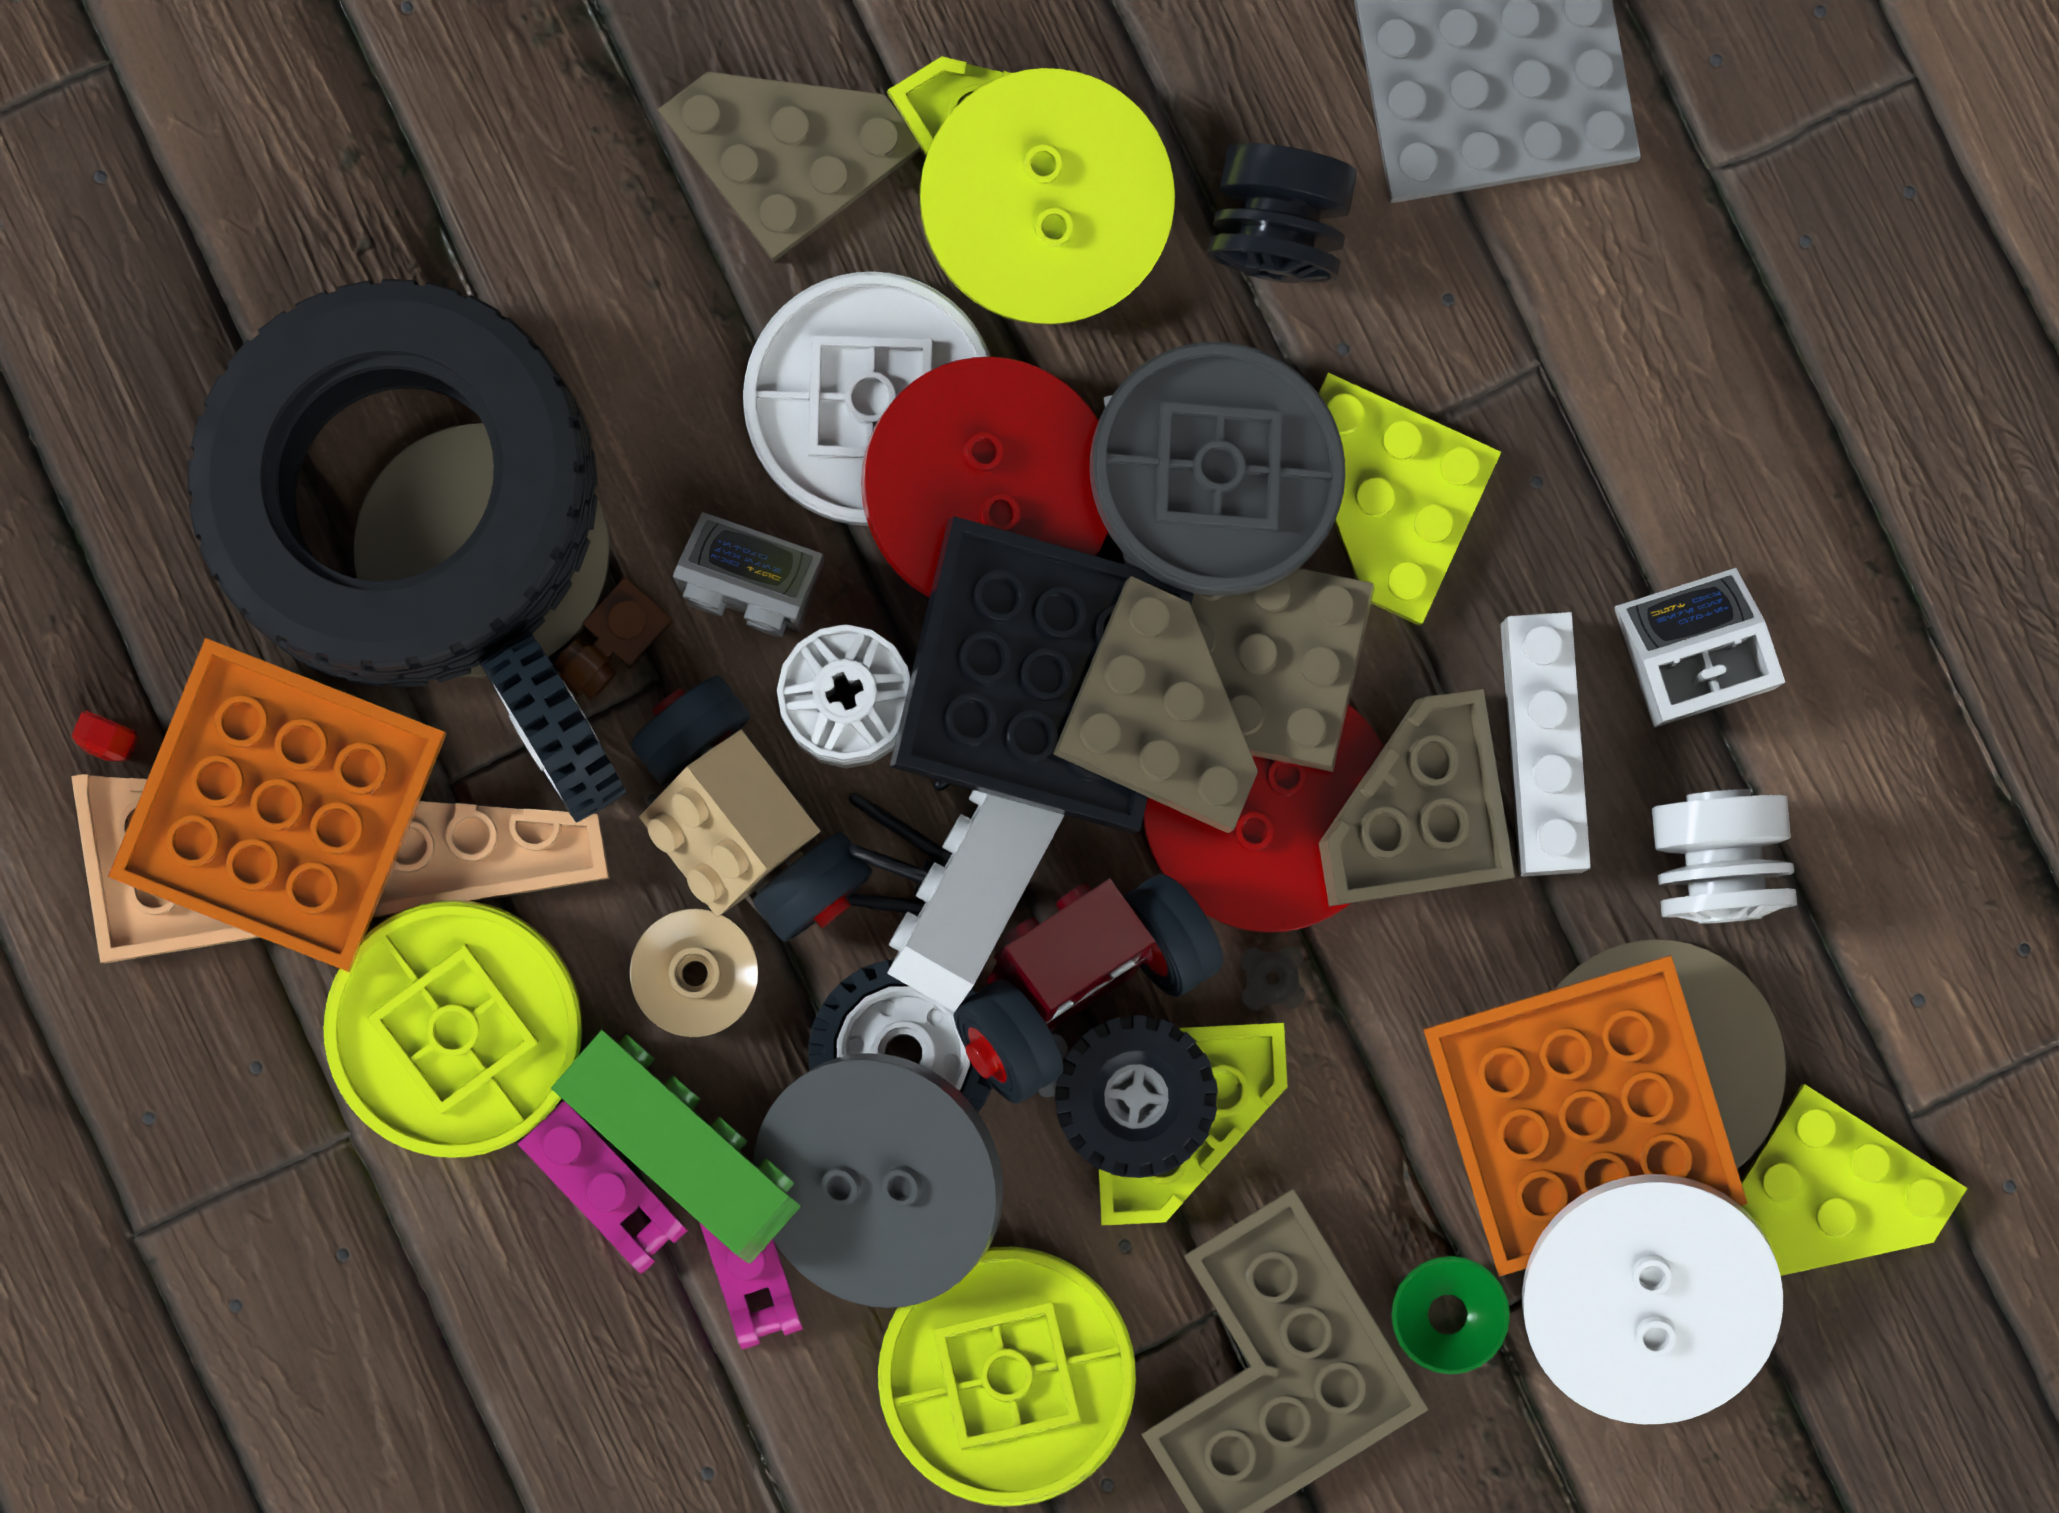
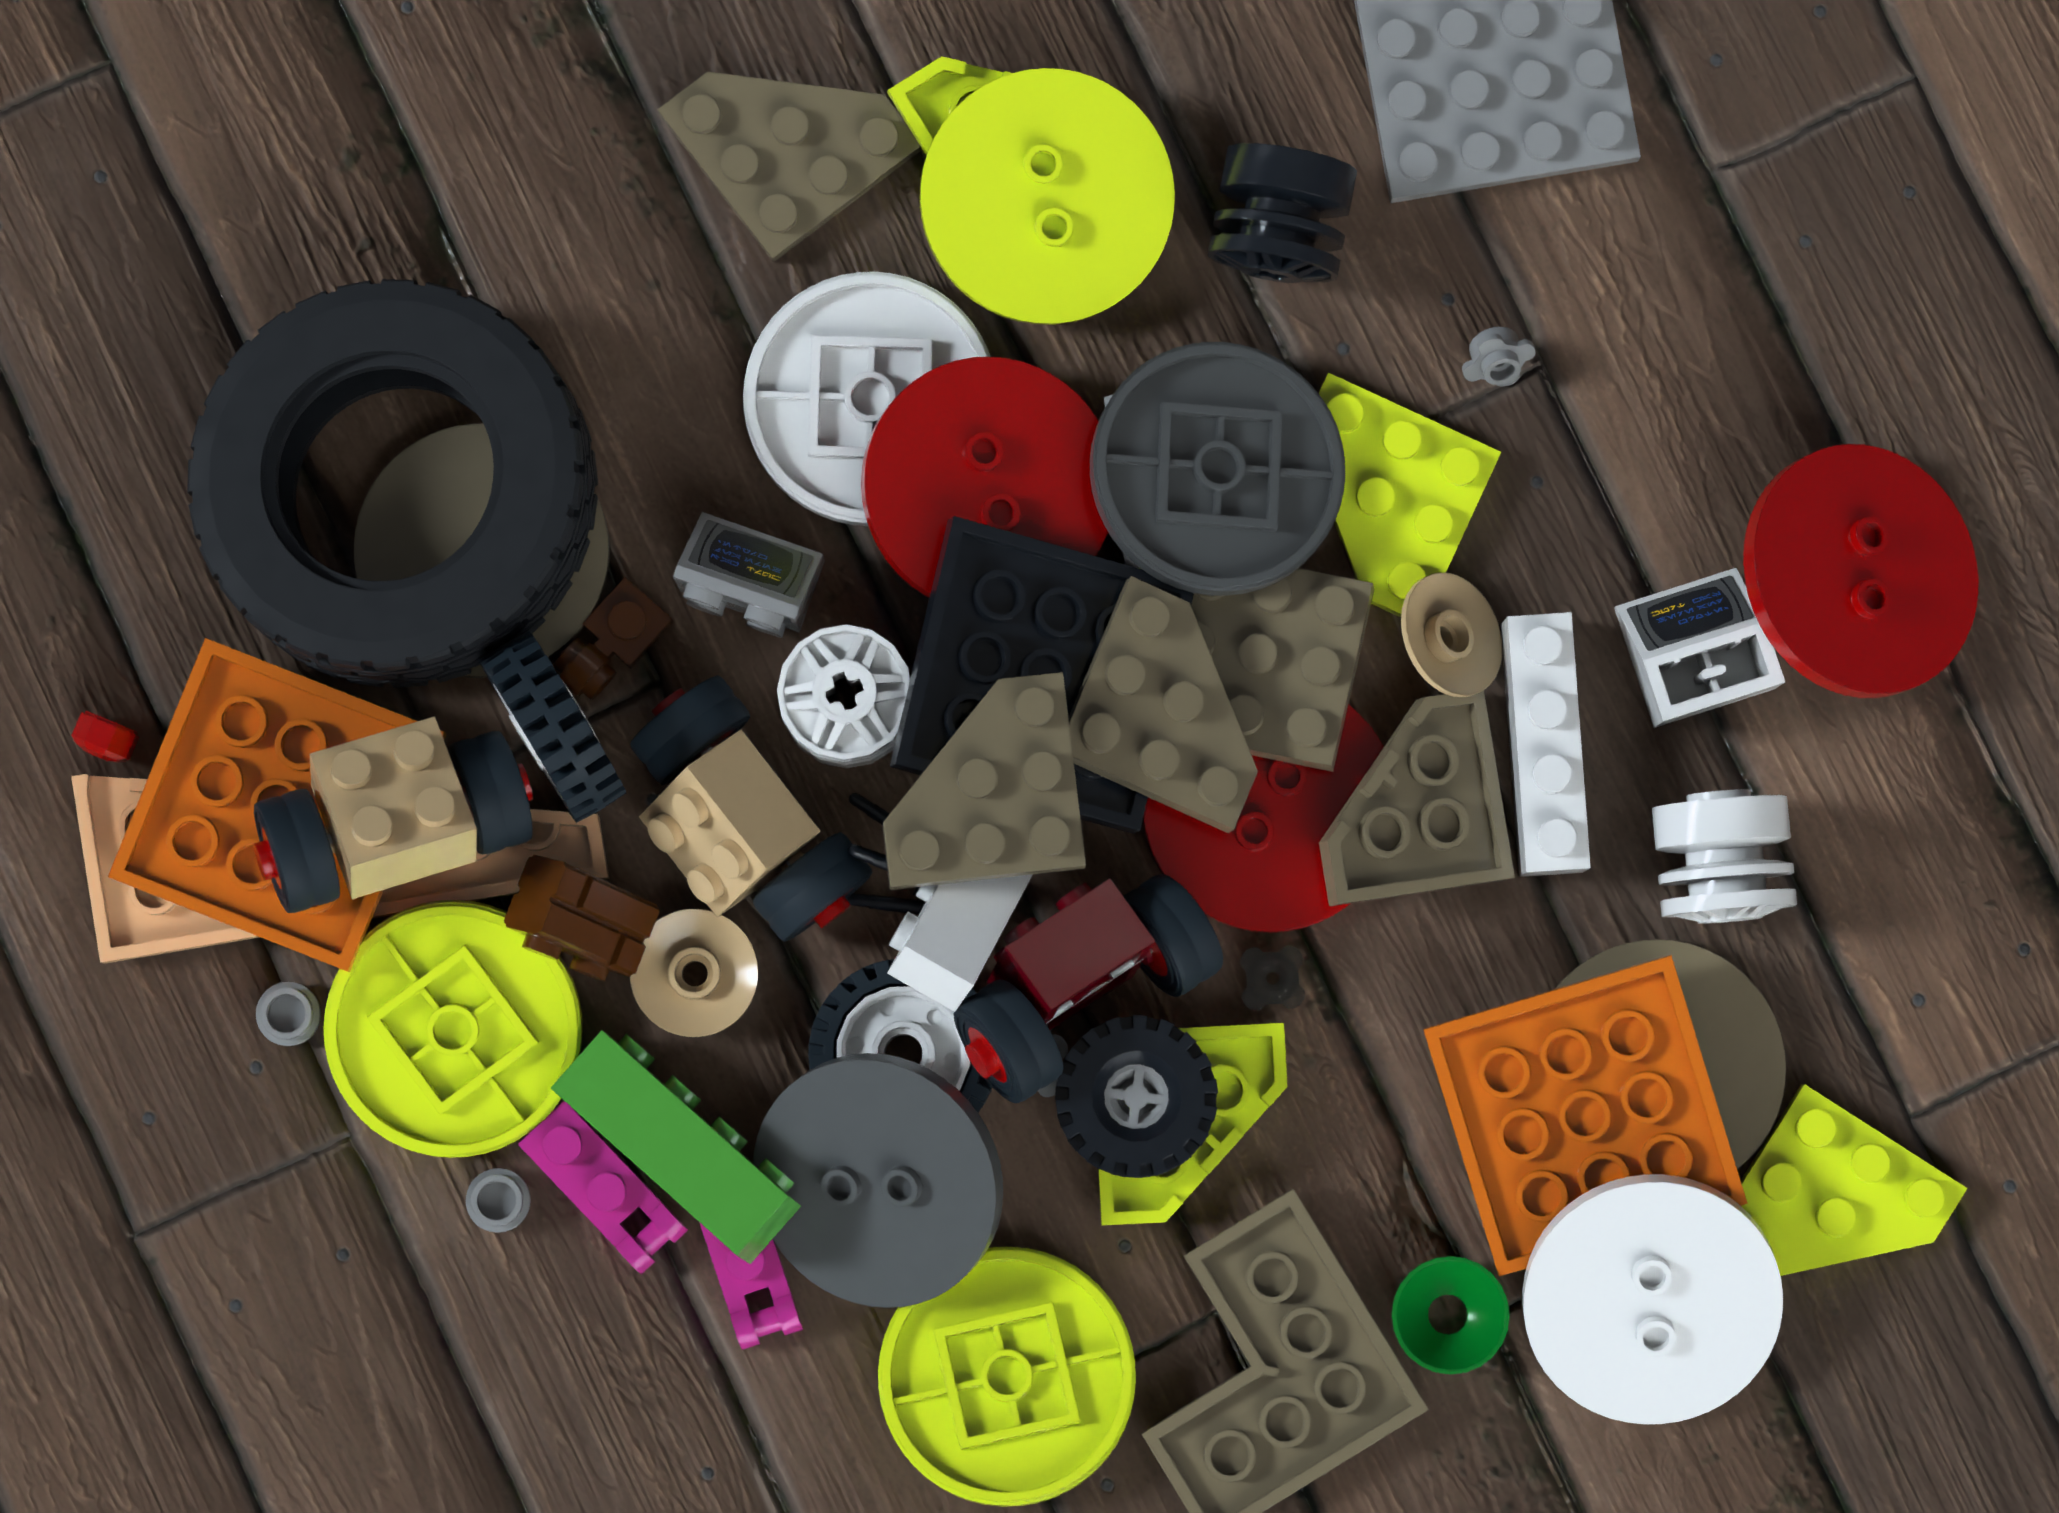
(288, 1014): none -> light grey plate
(391, 813): none -> brick
(498, 1200): none -> light grey plate
(580, 916): none -> reddish brown brick
(994, 796): none -> dark tan plate
(1451, 634): none -> tan dish
(1497, 356): none -> light grey plate
(1860, 571): none -> red plate

